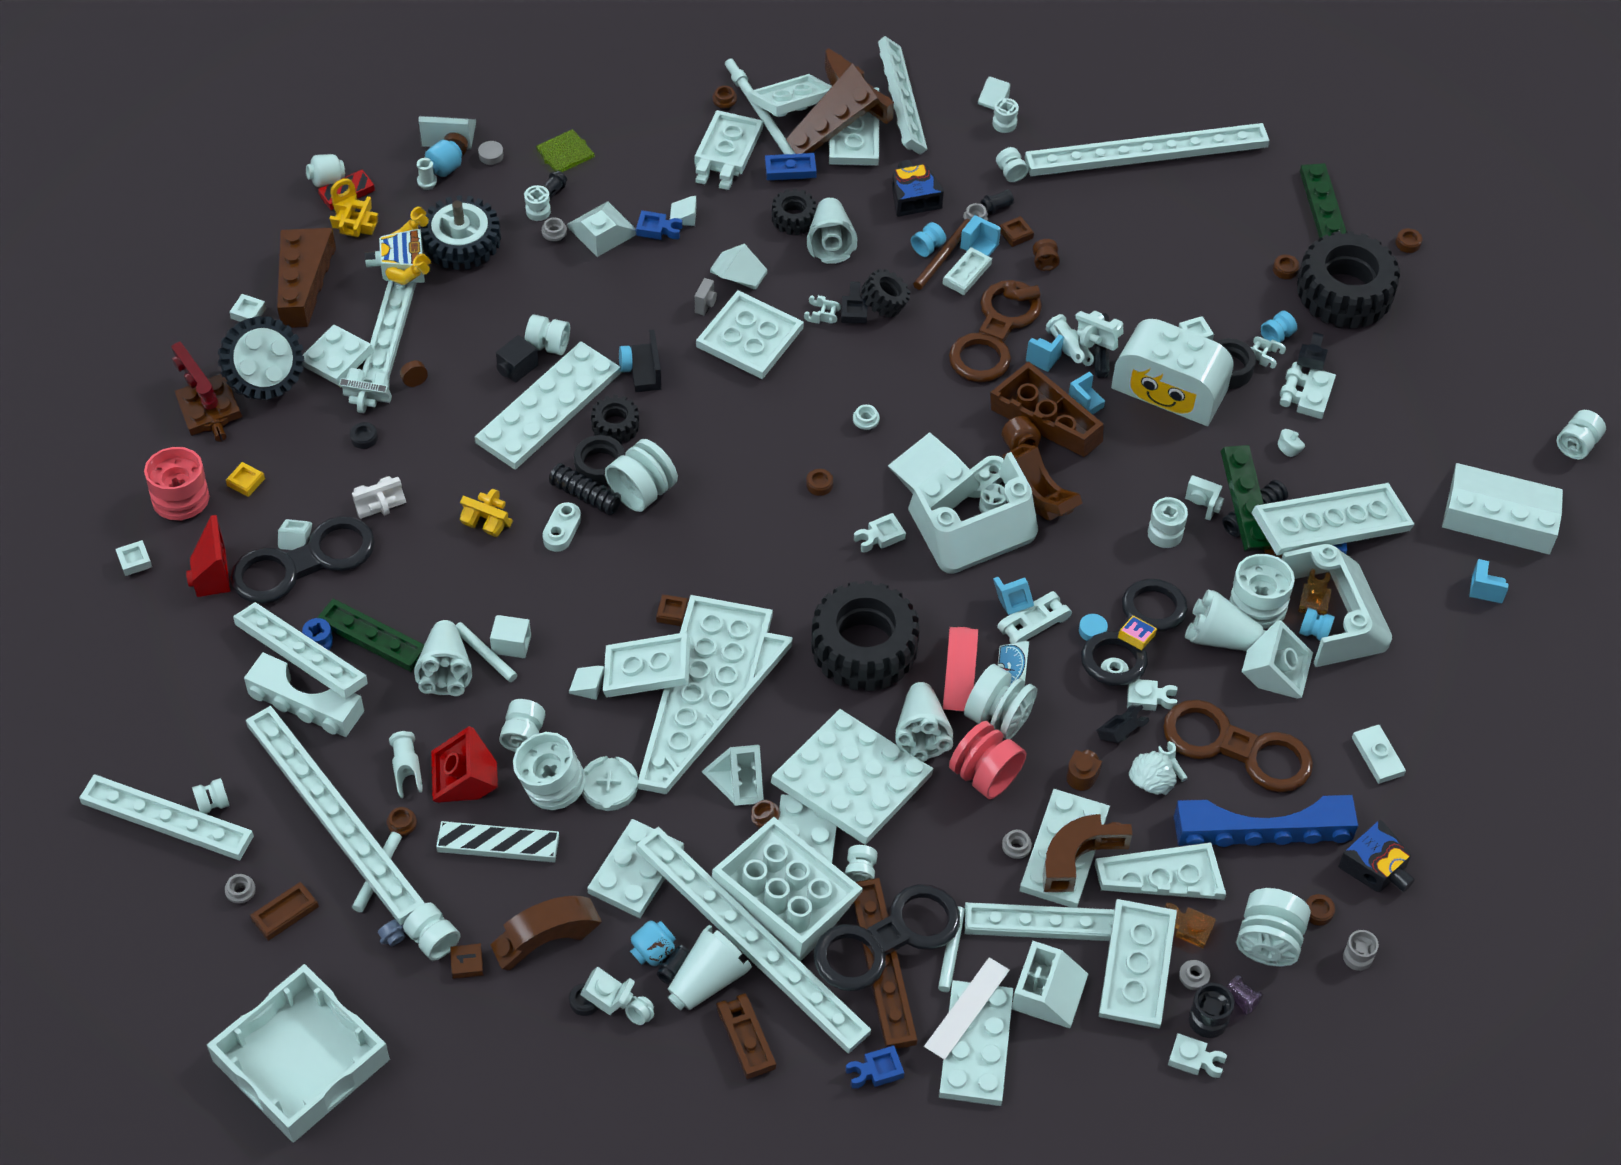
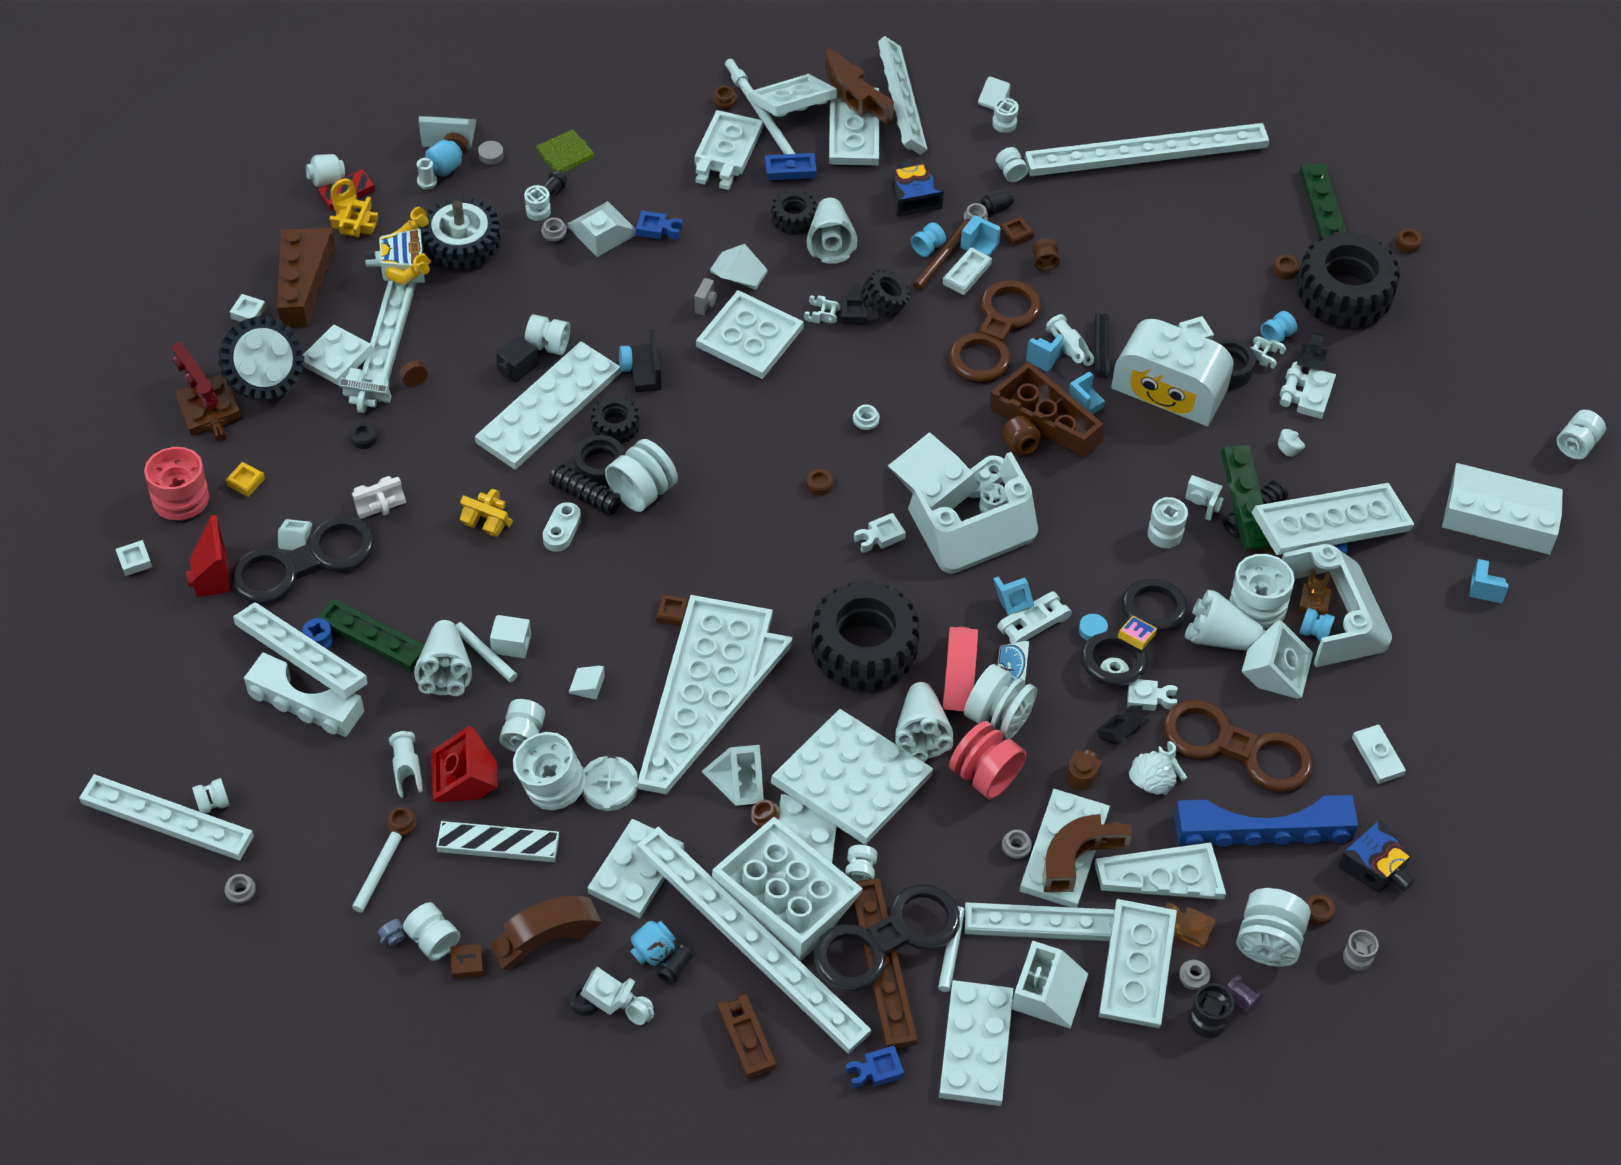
(284, 911): reddish brown tile -> none
(298, 1053): light aqua tile -> none
(335, 814): light aqua plate -> none
(646, 664): light aqua plate -> none
(685, 210): light aqua slope -> none
(706, 970): light aqua cone -> none
(835, 111): wing -> none
(966, 1008): white sticker -> none
(1022, 294): reddish brown arm -> none
(1048, 497): reddish brown arch -> none
(1095, 330): light aqua hips -> none
(1190, 1056): light aqua plate -> none

